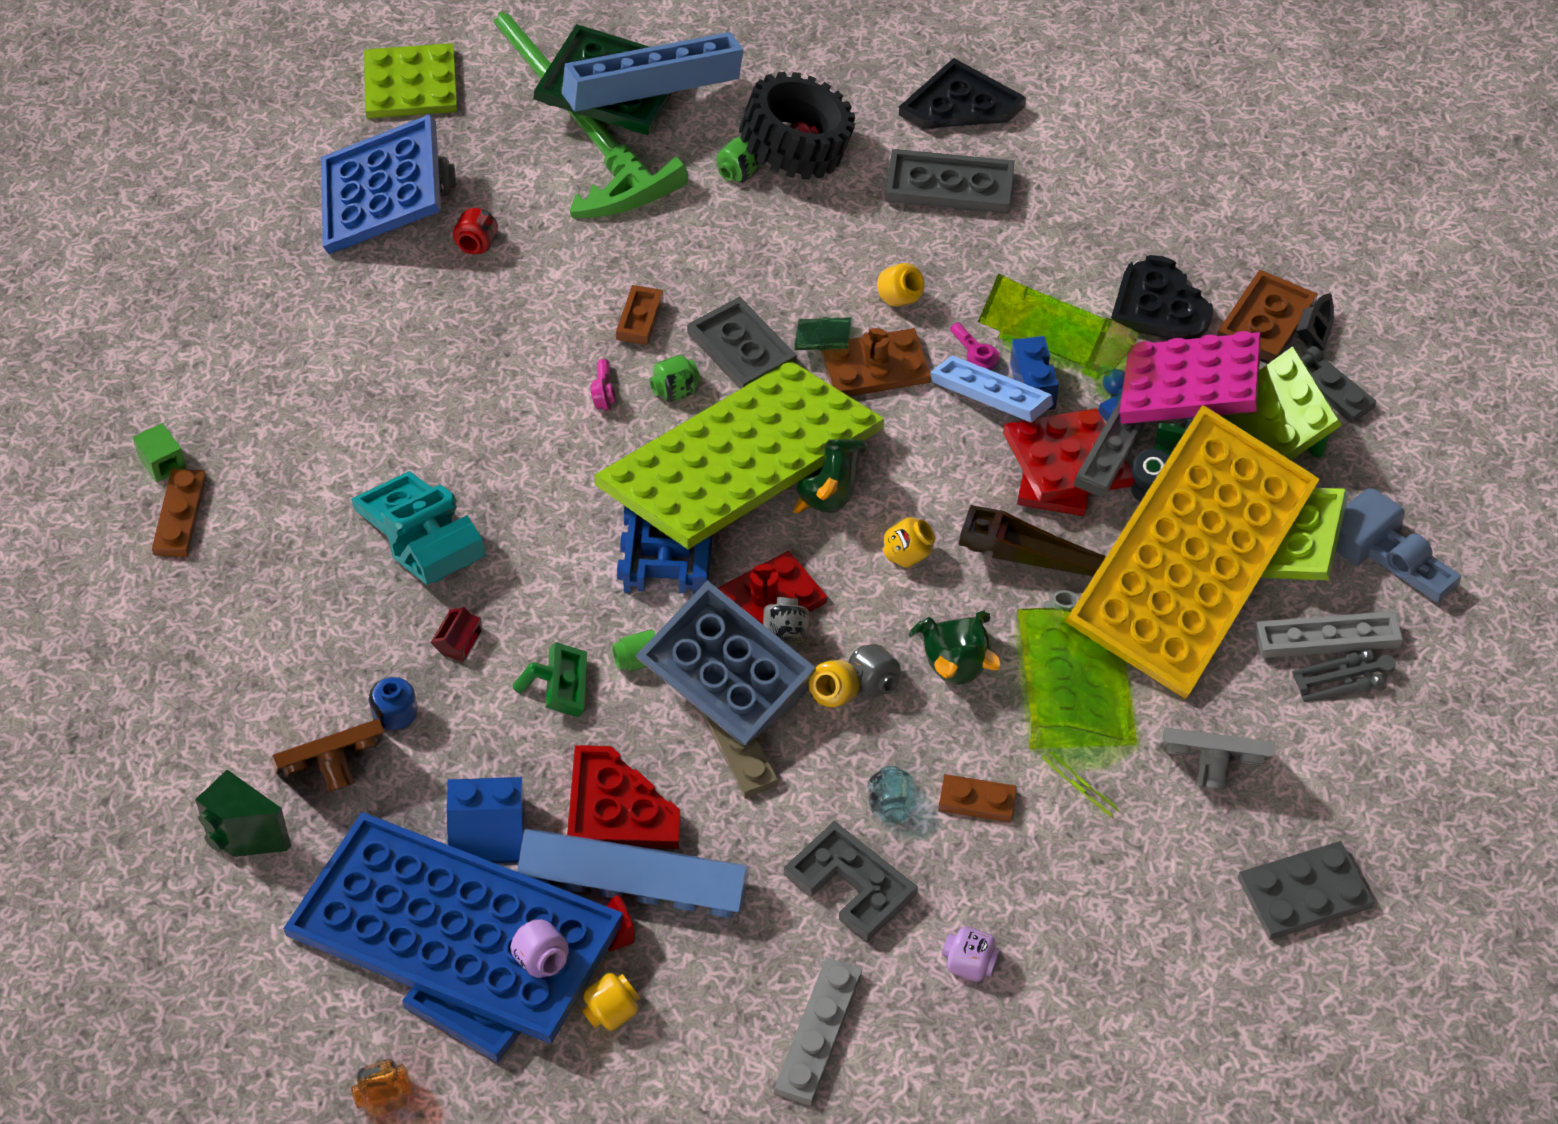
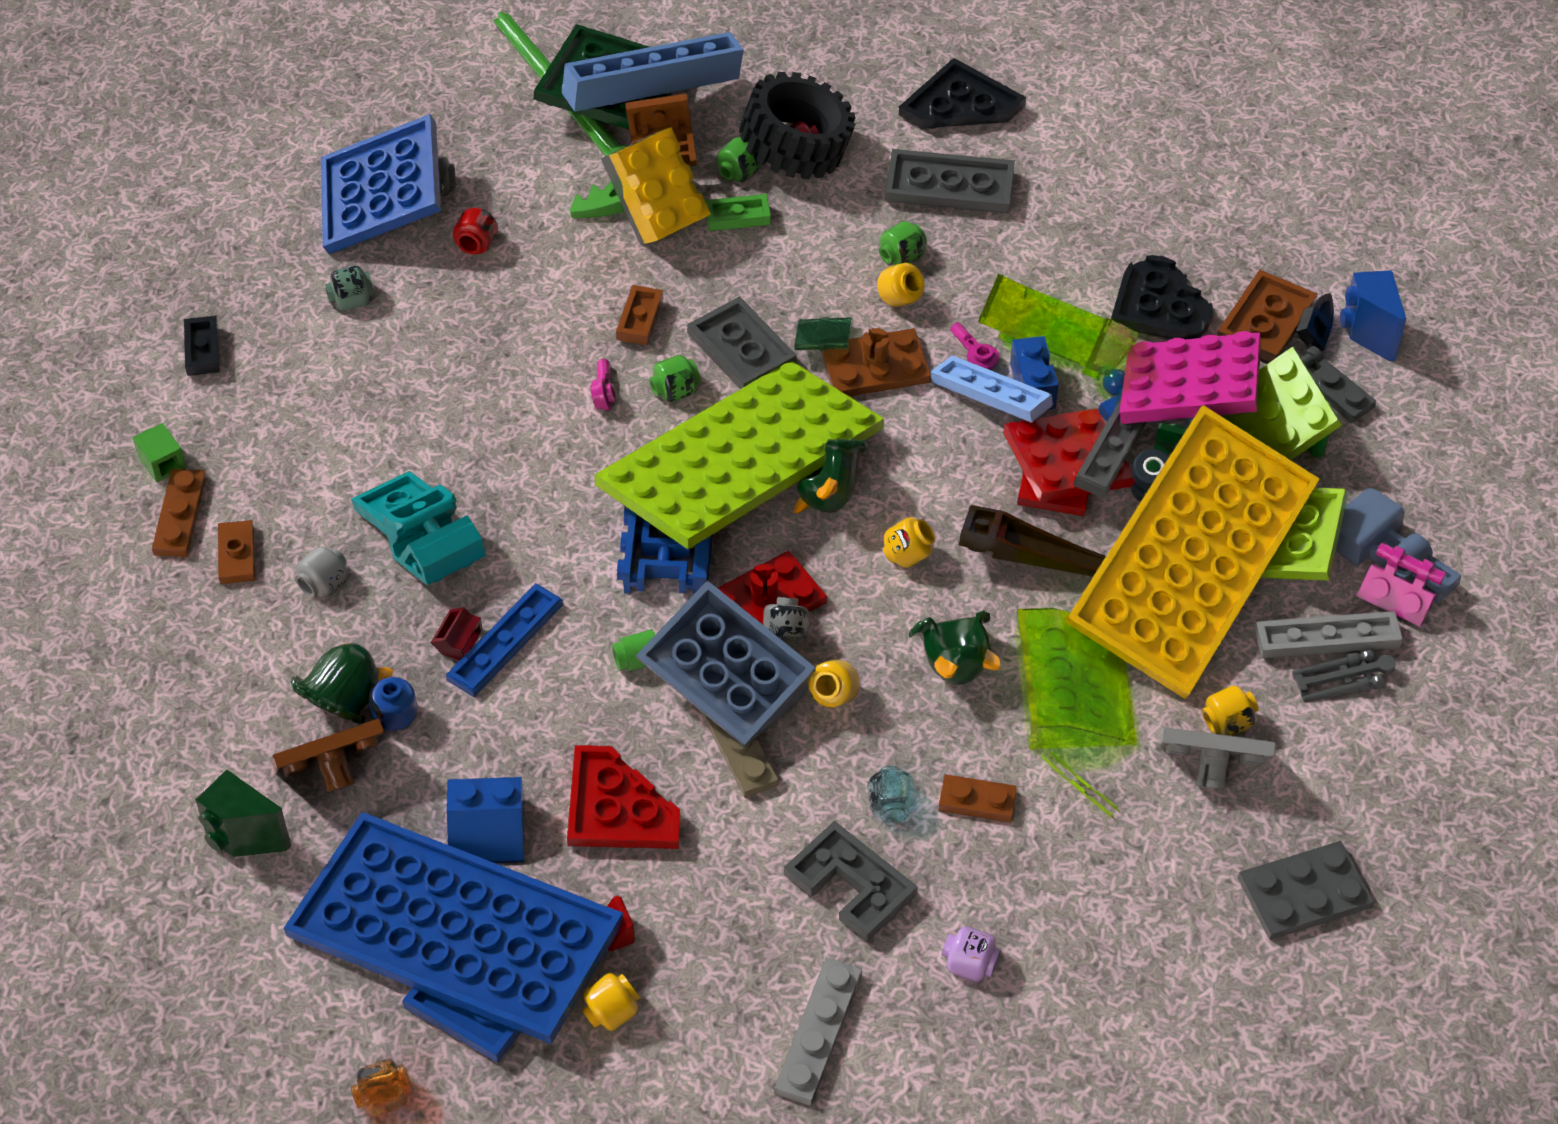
(201, 345): none -> black plate
(236, 552): none -> dark orange plate
(321, 572): none -> light grey head
(341, 681): none -> dark green hair
(349, 288): none -> sand green head
(410, 80): lime plate -> none
(504, 640): none -> blue tile
(539, 948): lavender head -> none
(564, 679): green plate -> none
(634, 871): medium blue brick -> none
(655, 186): none -> yellow piece
(659, 114): none -> dark orange plate
(738, 212): none -> bright green plate
(876, 669): dark grey head -> none
(902, 243): none -> bright green head
(1062, 600): light grey plate -> none
(1230, 711): none -> yellow head
(1374, 313): none -> blue slope
(1397, 594): none -> dark pink plate

